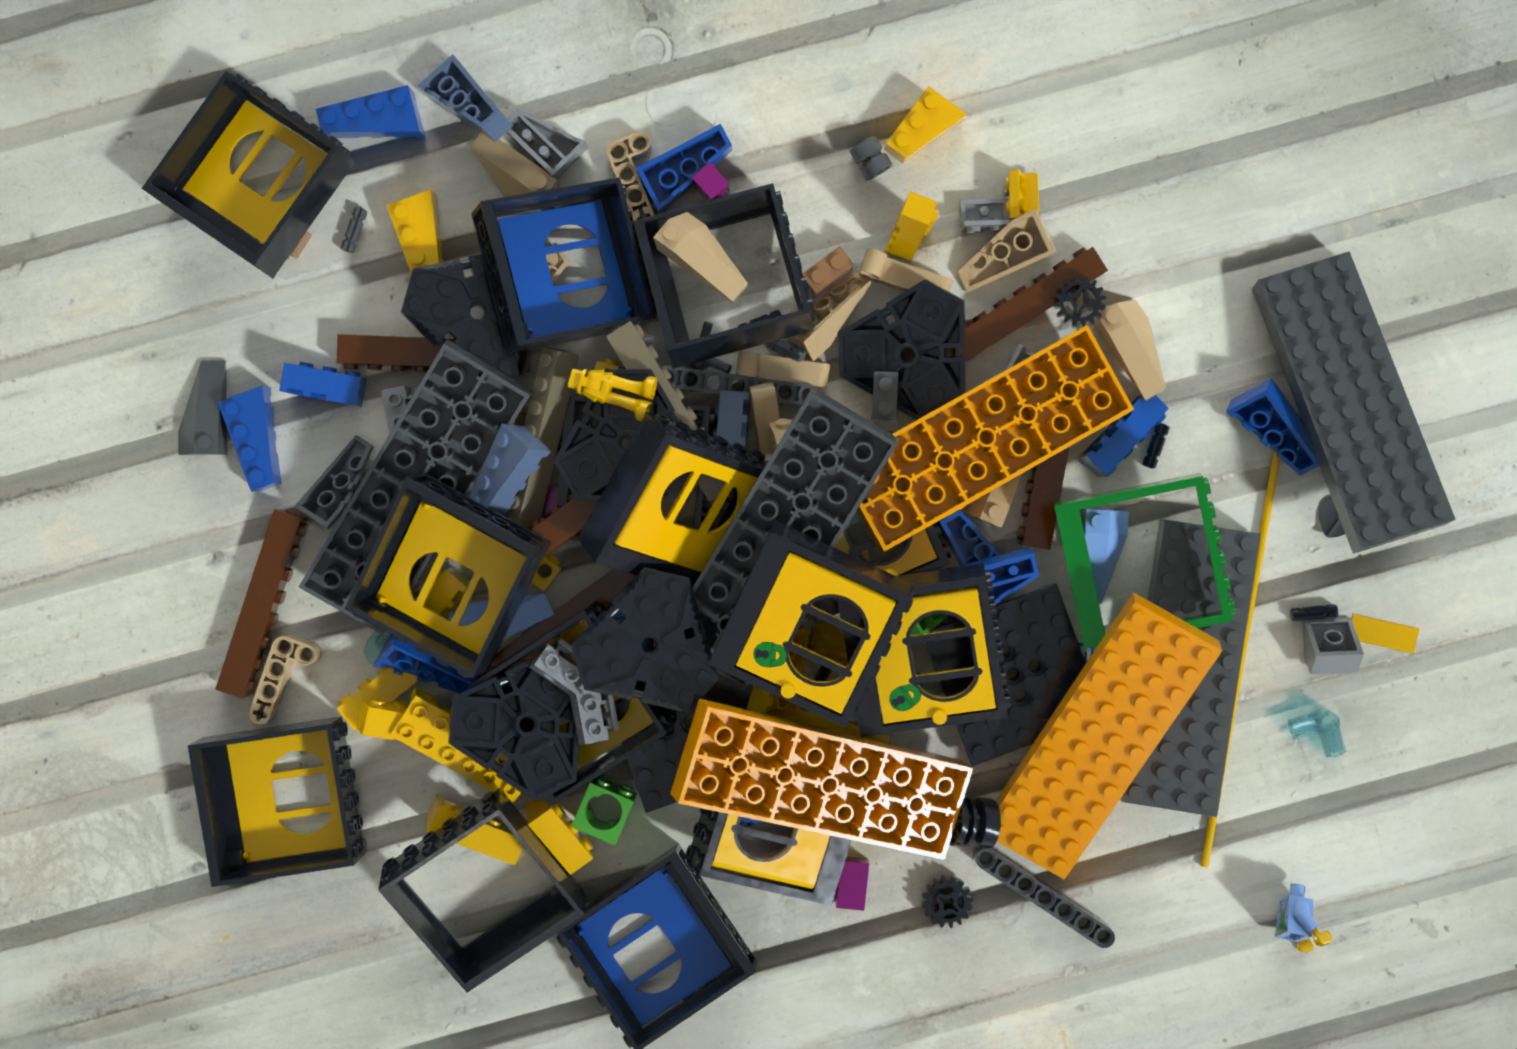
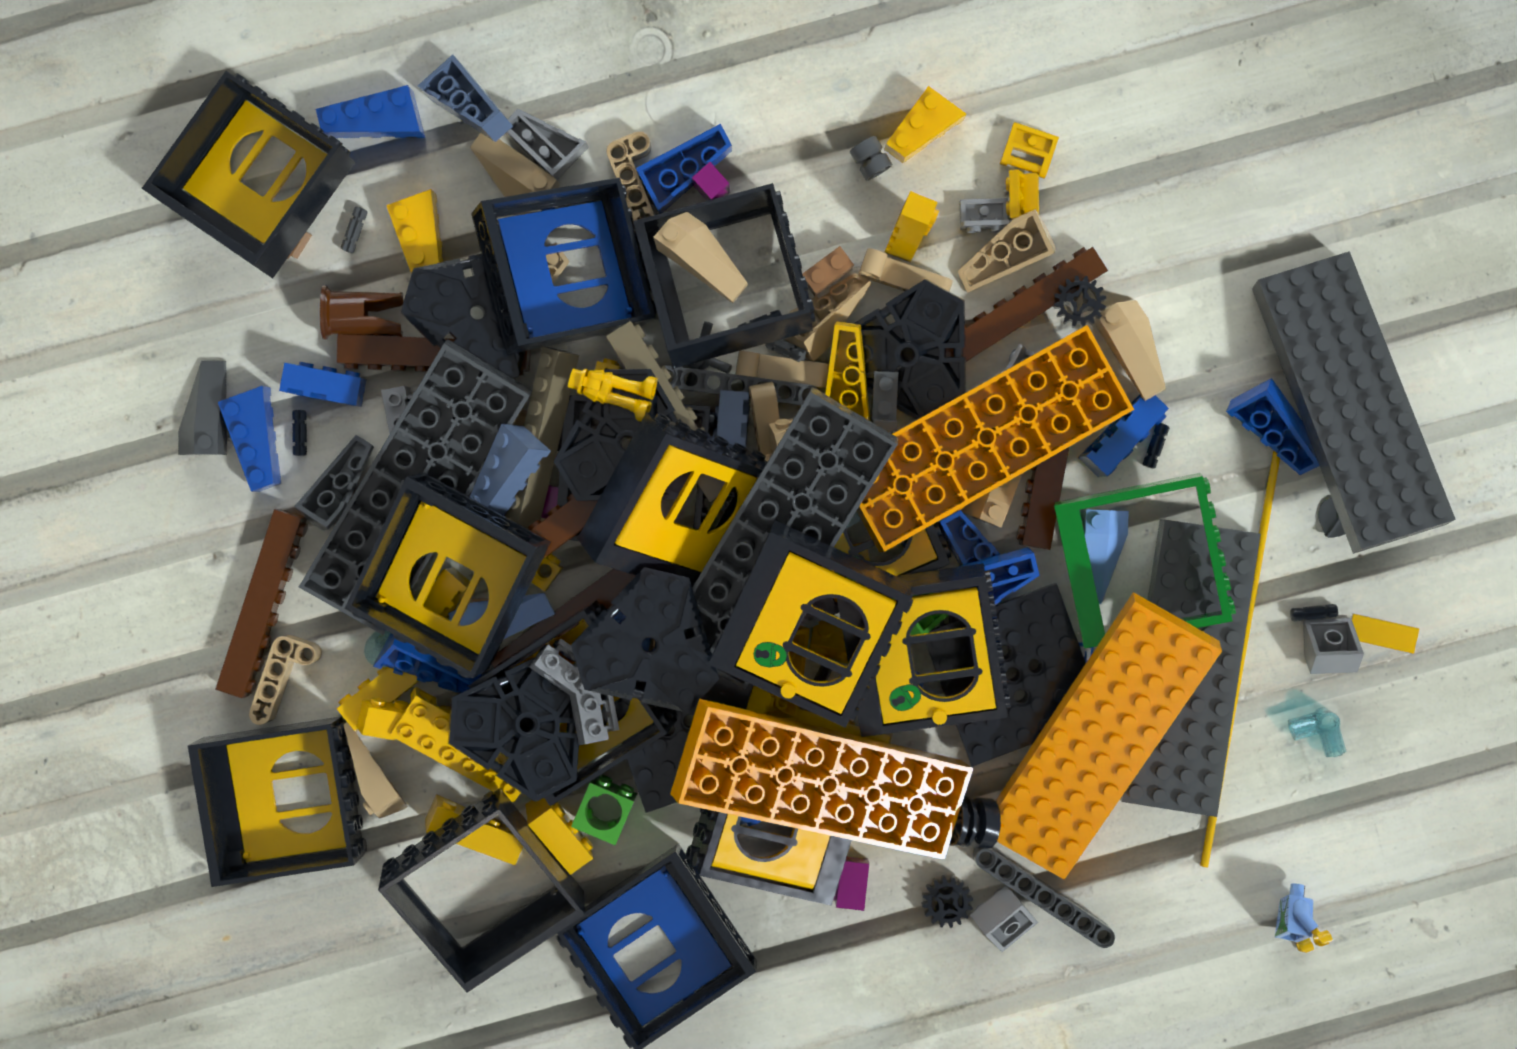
(299, 432): none -> black axle
(348, 313): none -> reddish brown piece
(375, 787): none -> tan wedge
(847, 369): none -> yellow wedge
(1003, 918): none -> light grey slope
(1030, 142): none -> yellow plate

